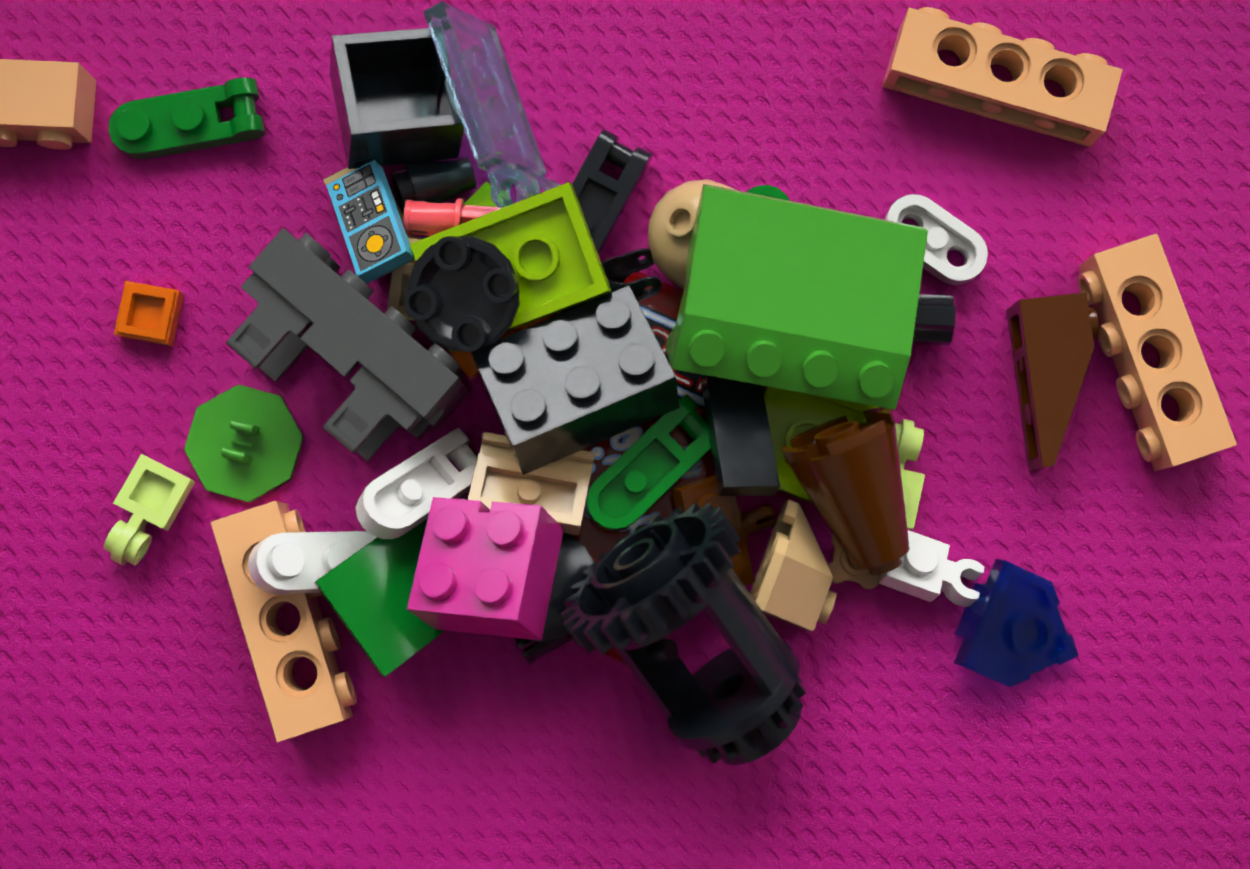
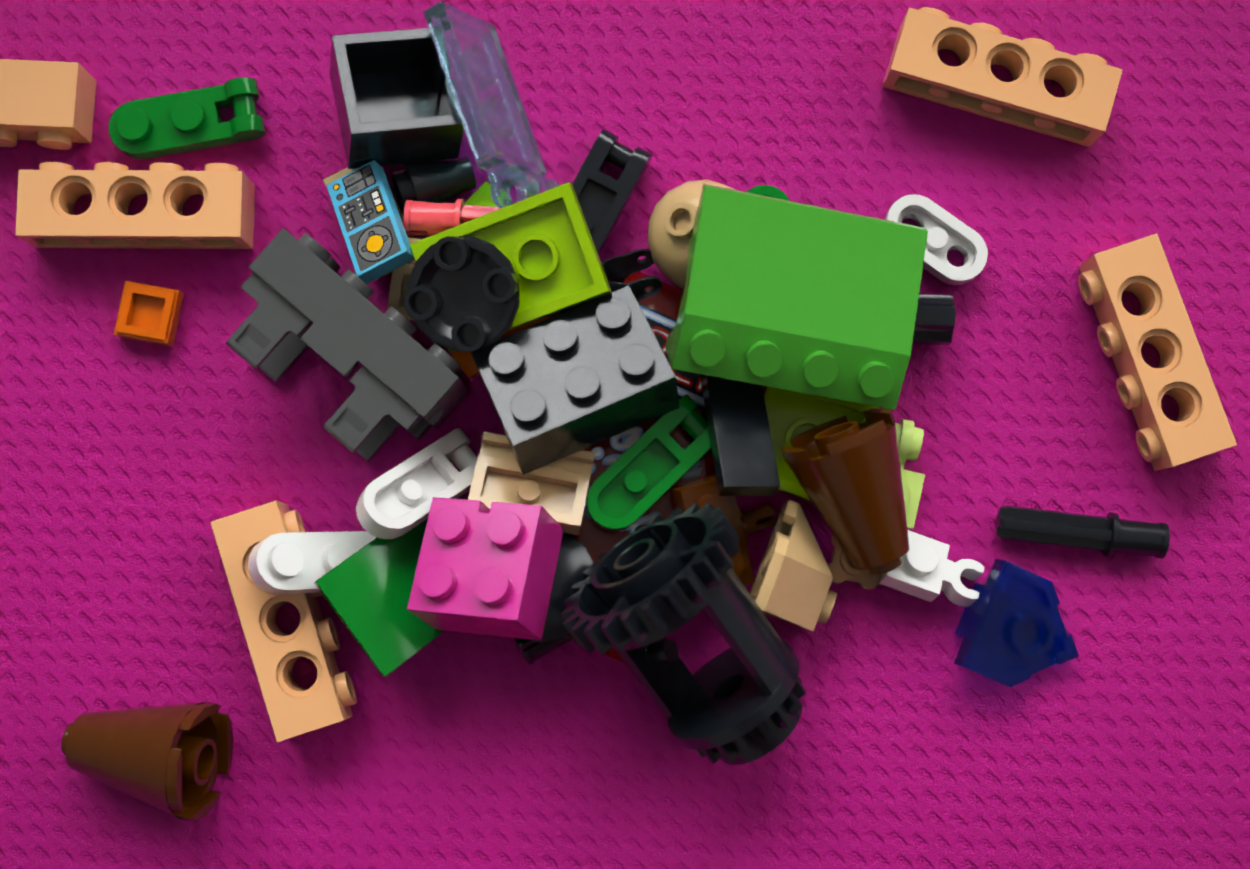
(49, 195): none -> light nougat brick
(152, 495): yellowish green plate -> none
(155, 754): none -> reddish brown cone
(244, 443): bright green piece -> none
(1050, 359): reddish brown slope -> none
(1083, 531): none -> black axle

